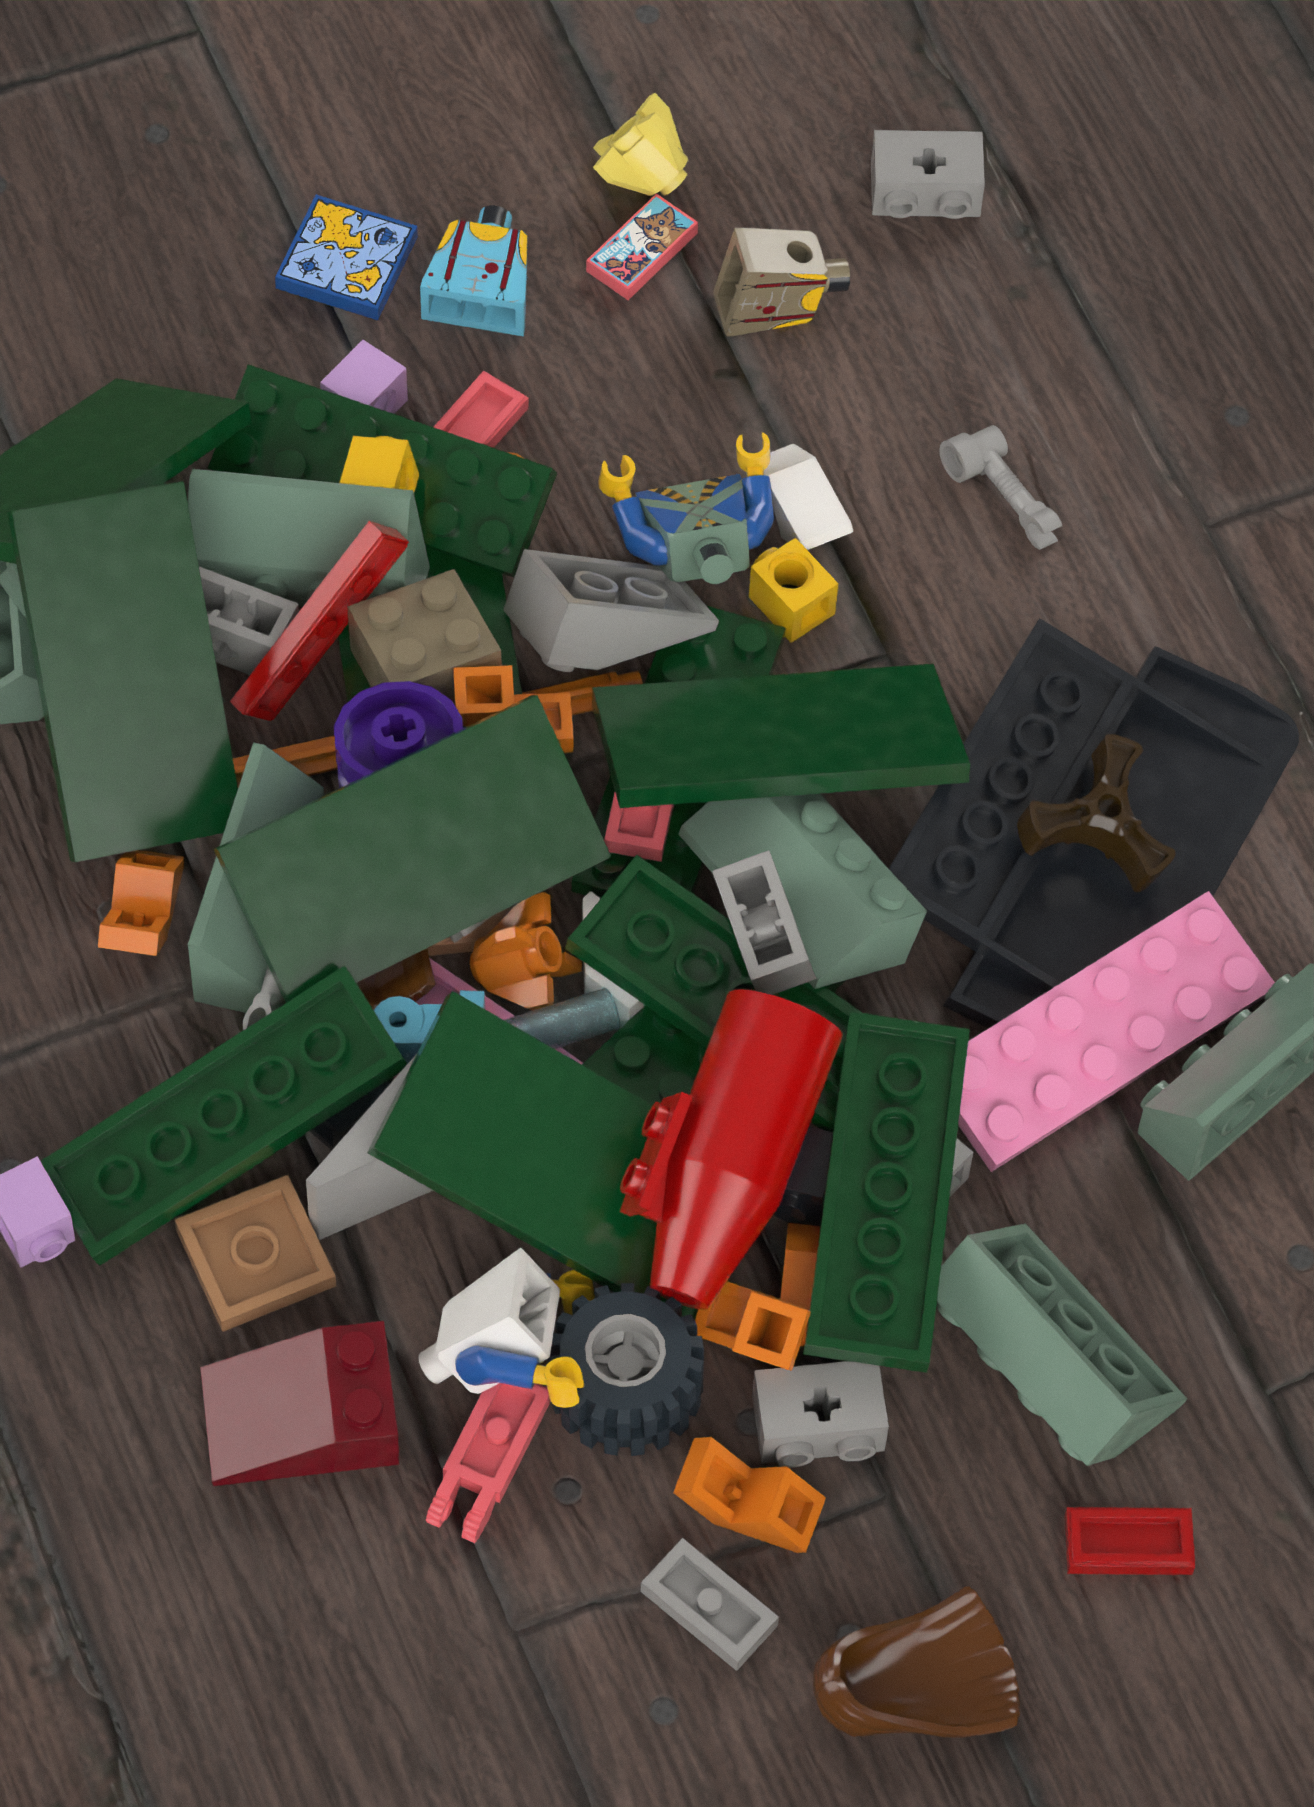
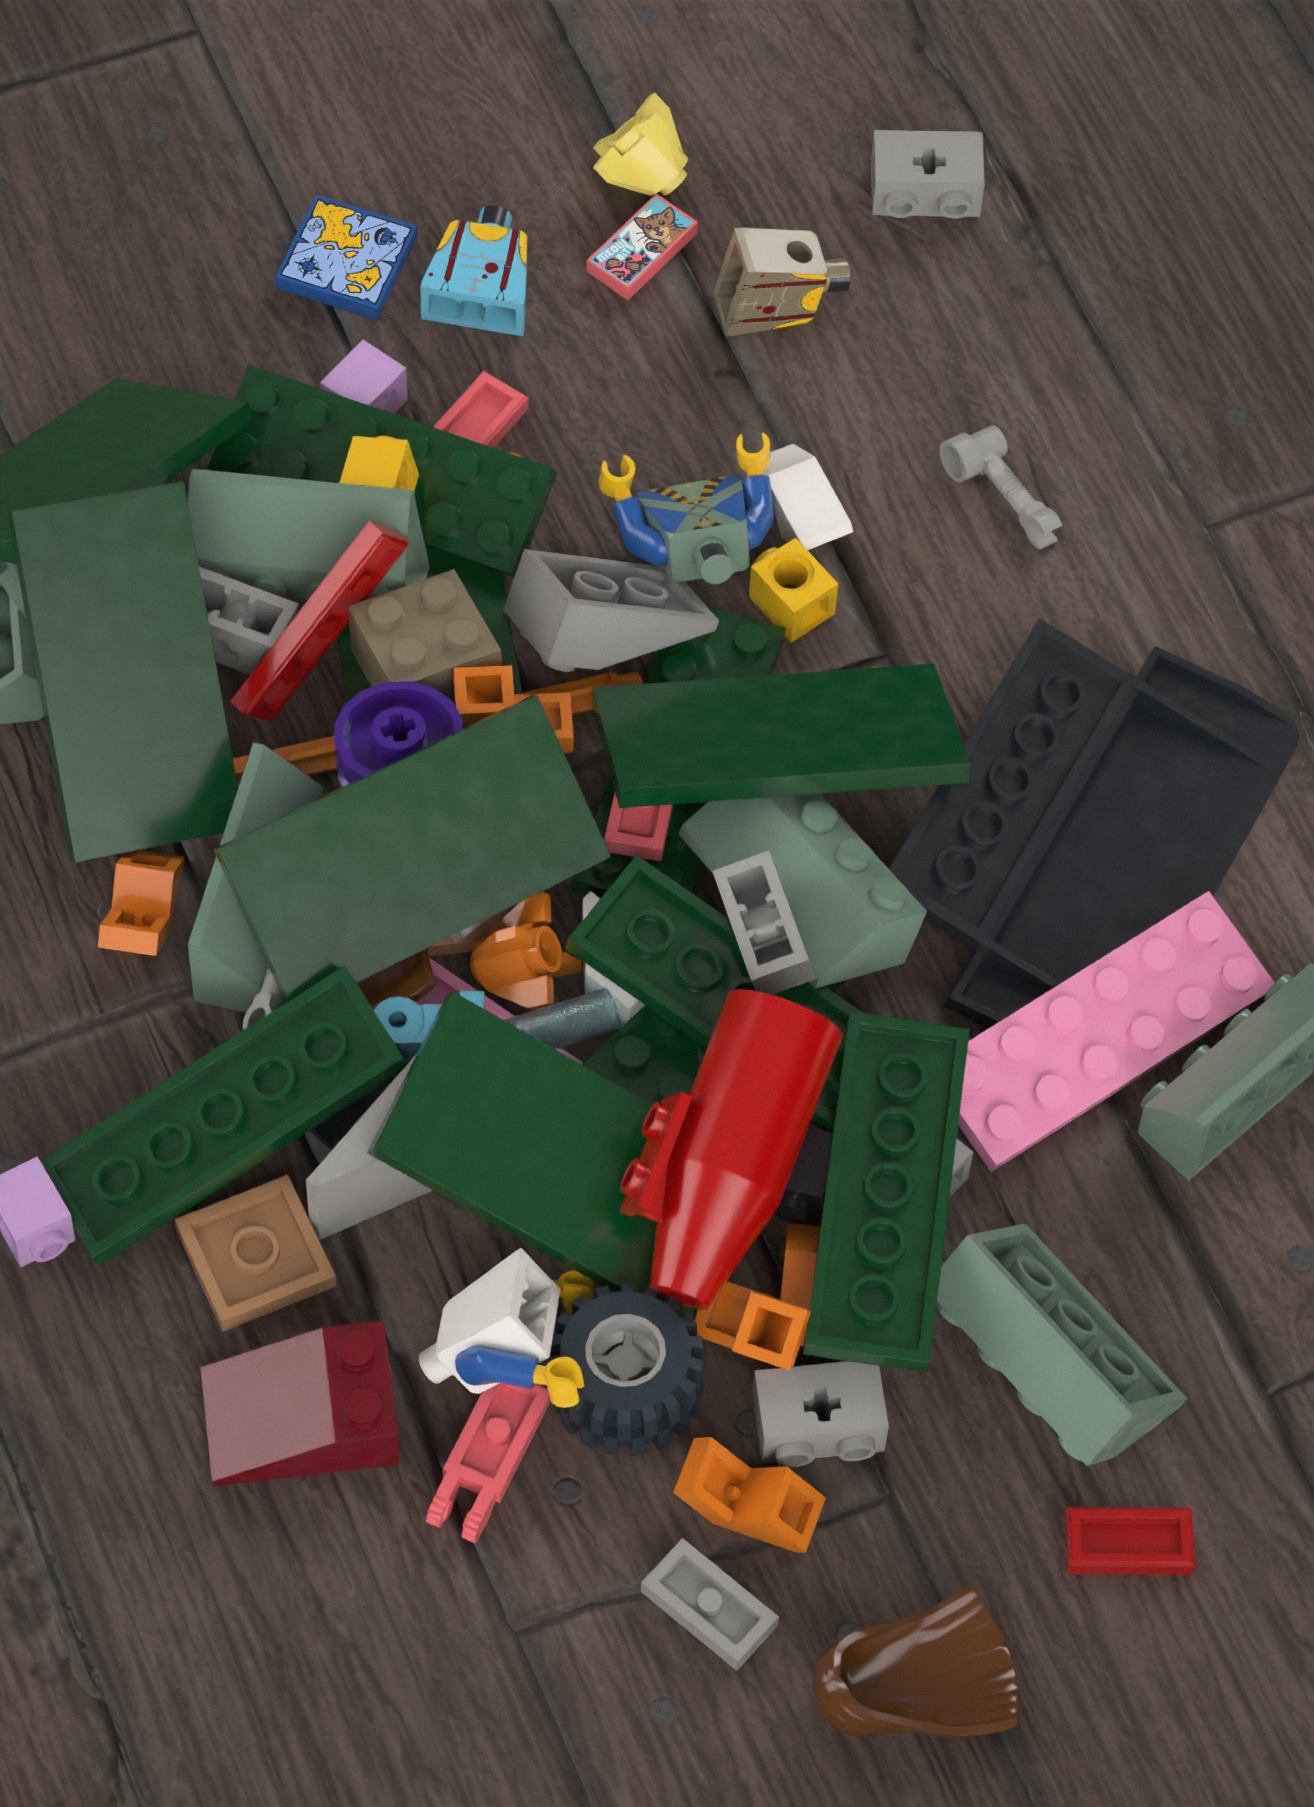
(1101, 818): dark brown piece -> none

